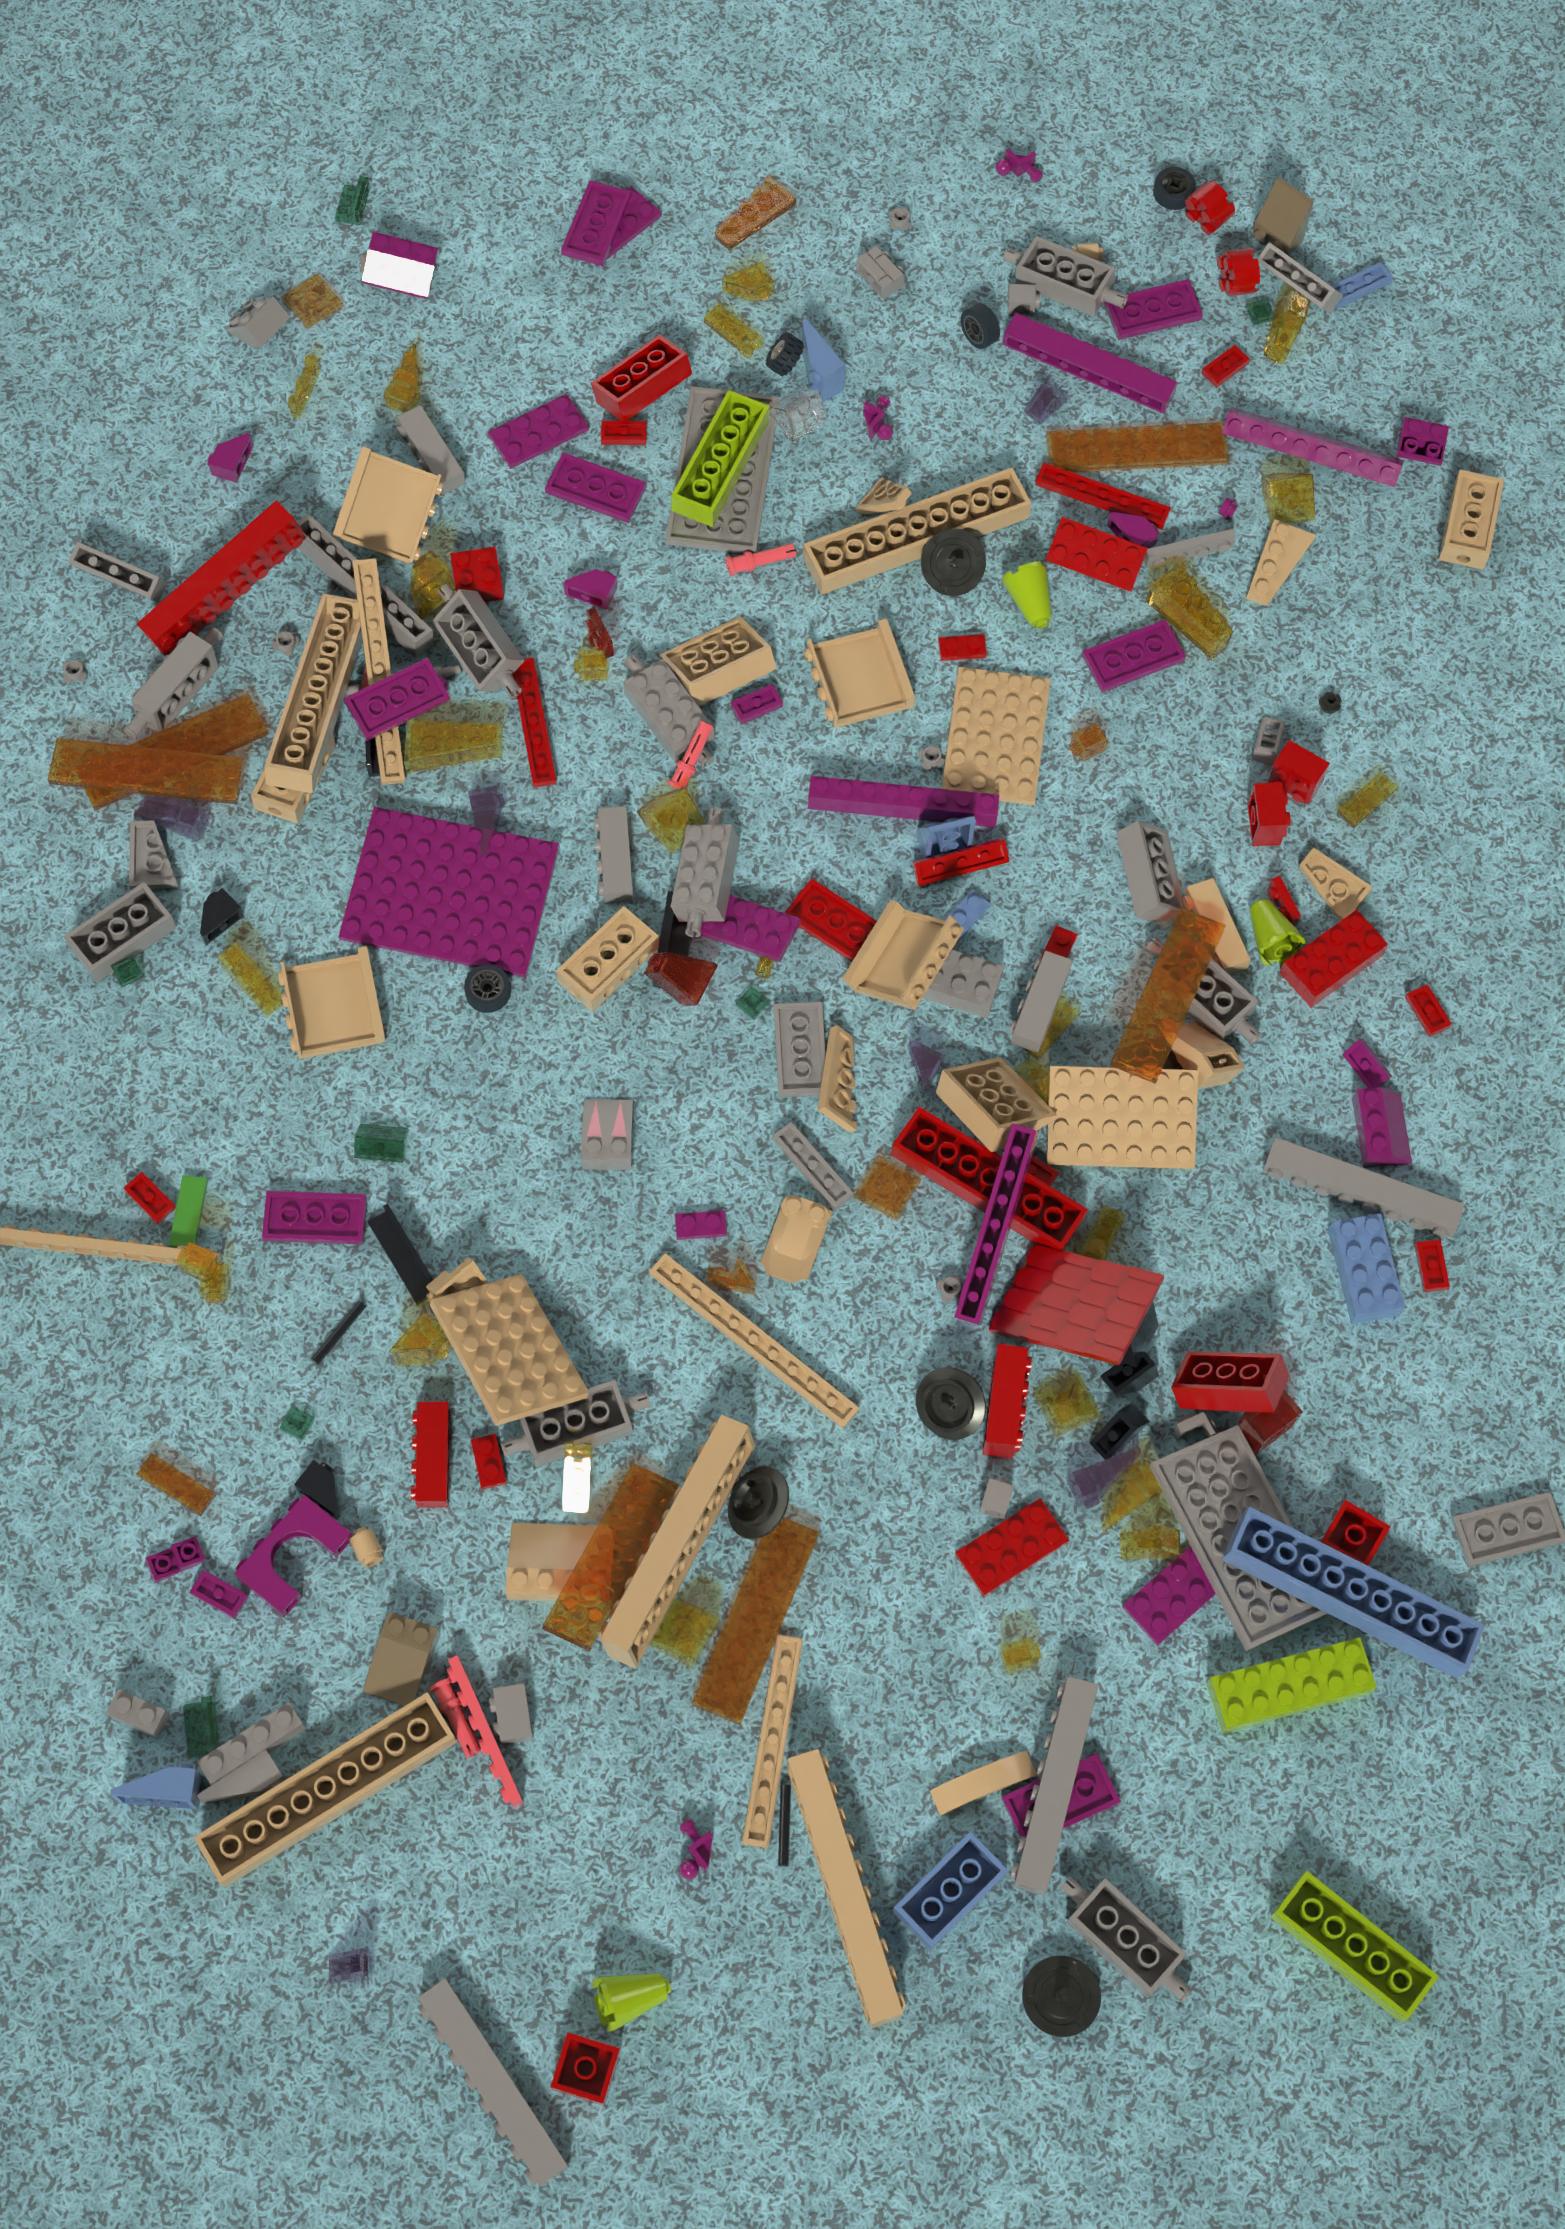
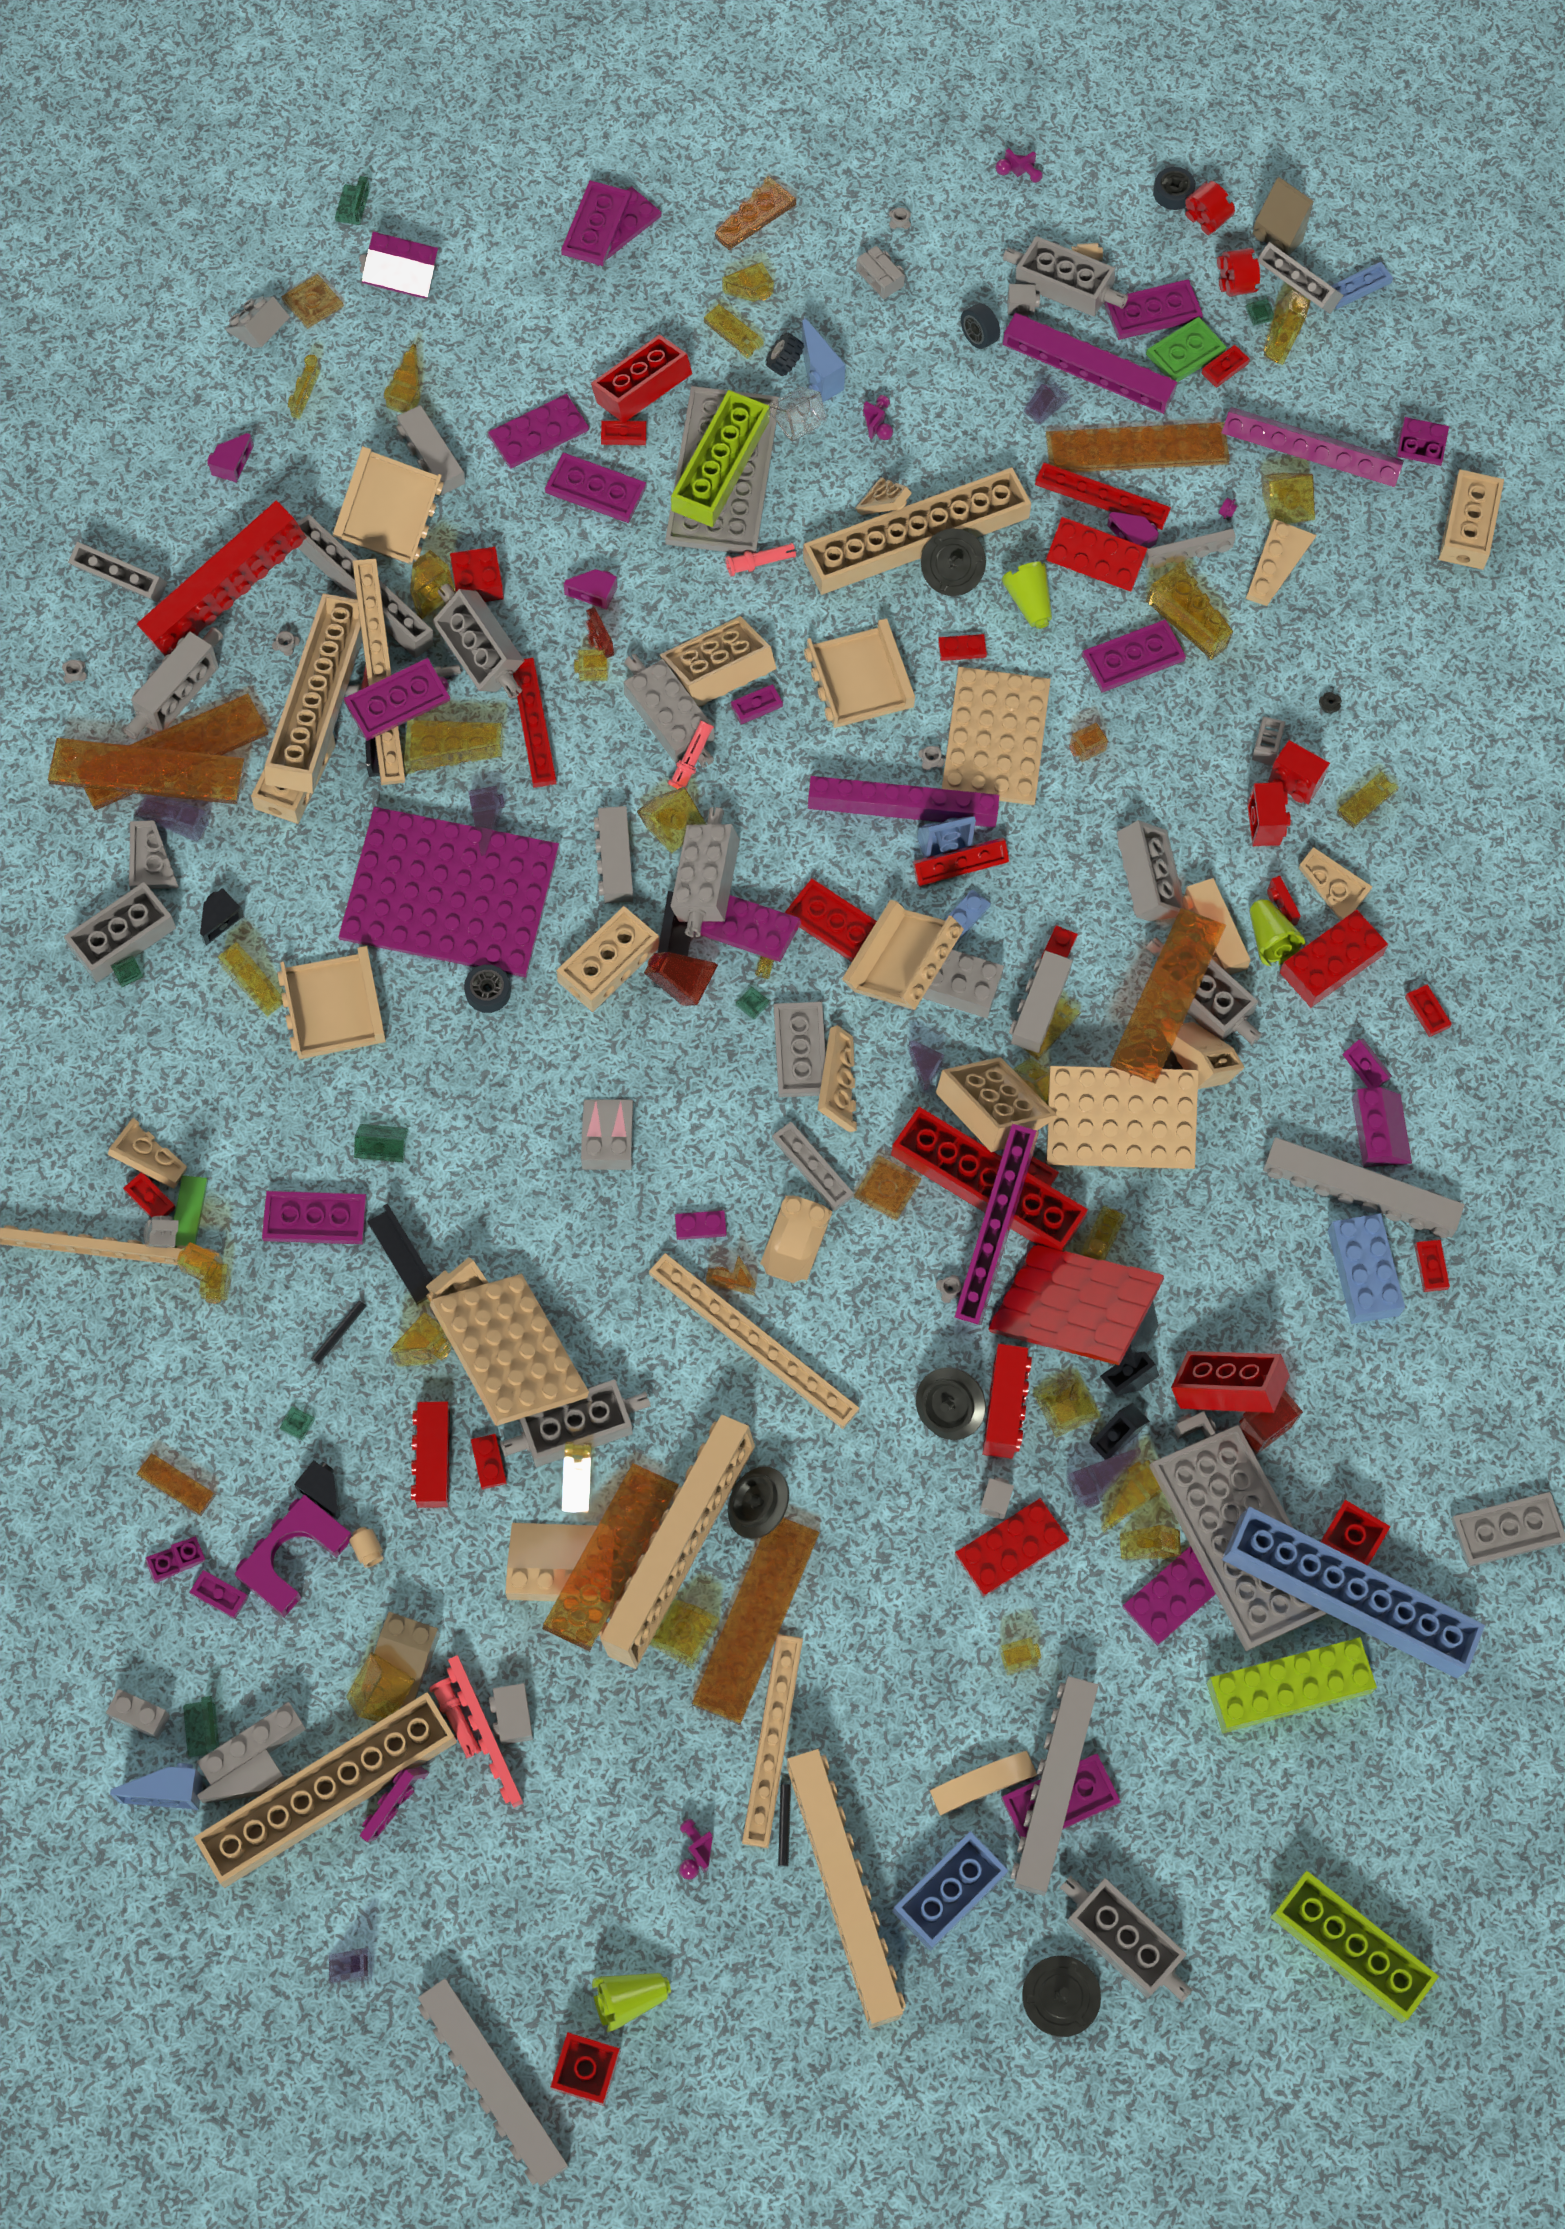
(147, 1156): none -> tan wing
(160, 1232): none -> light grey slope
(379, 1689): none -> clear yellow slope
(387, 1804): none -> magenta wing
(1186, 350): none -> bright green plate

